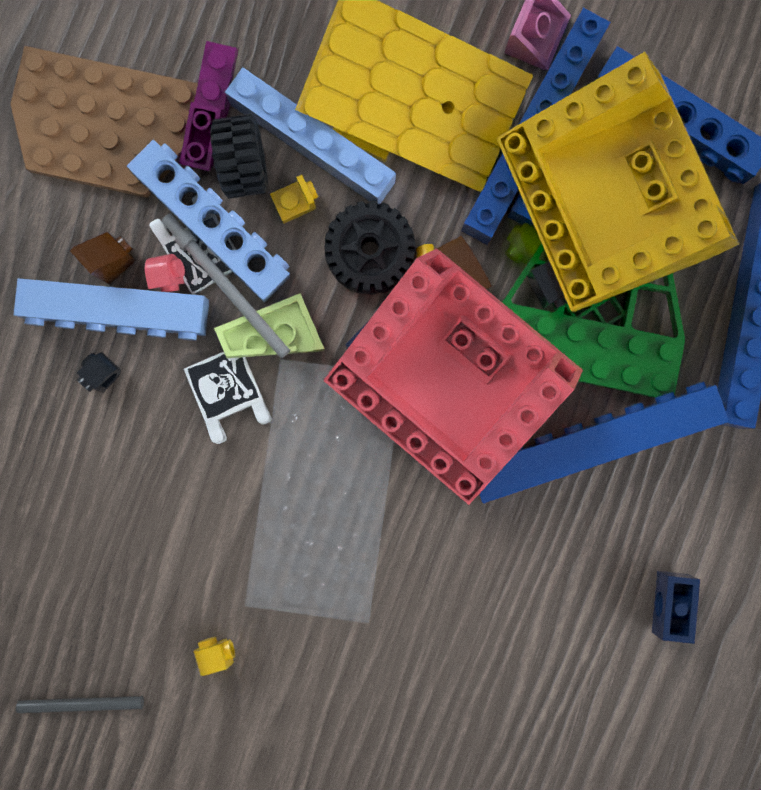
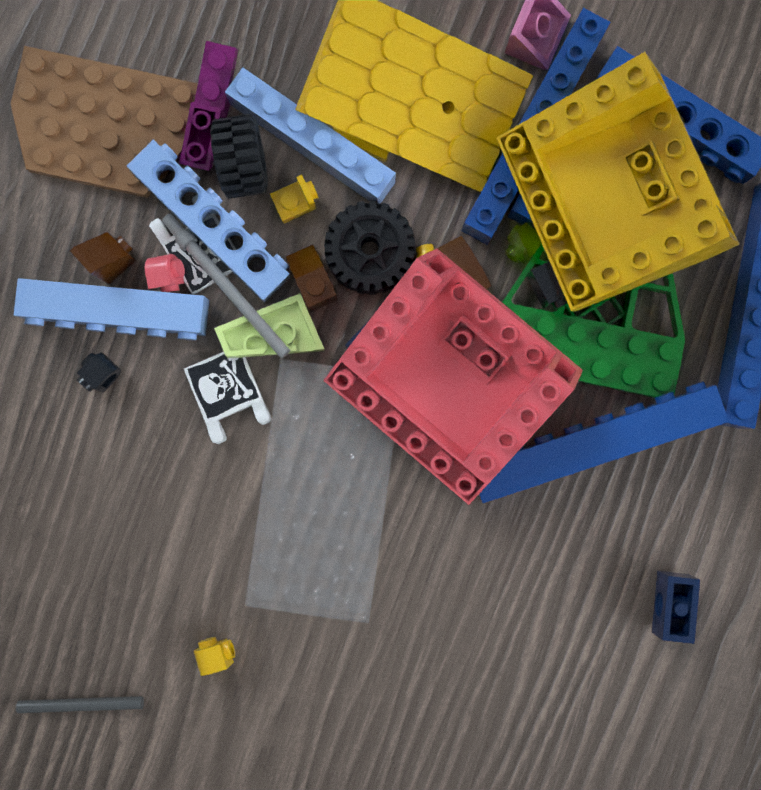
(311, 278): none -> reddish brown slope

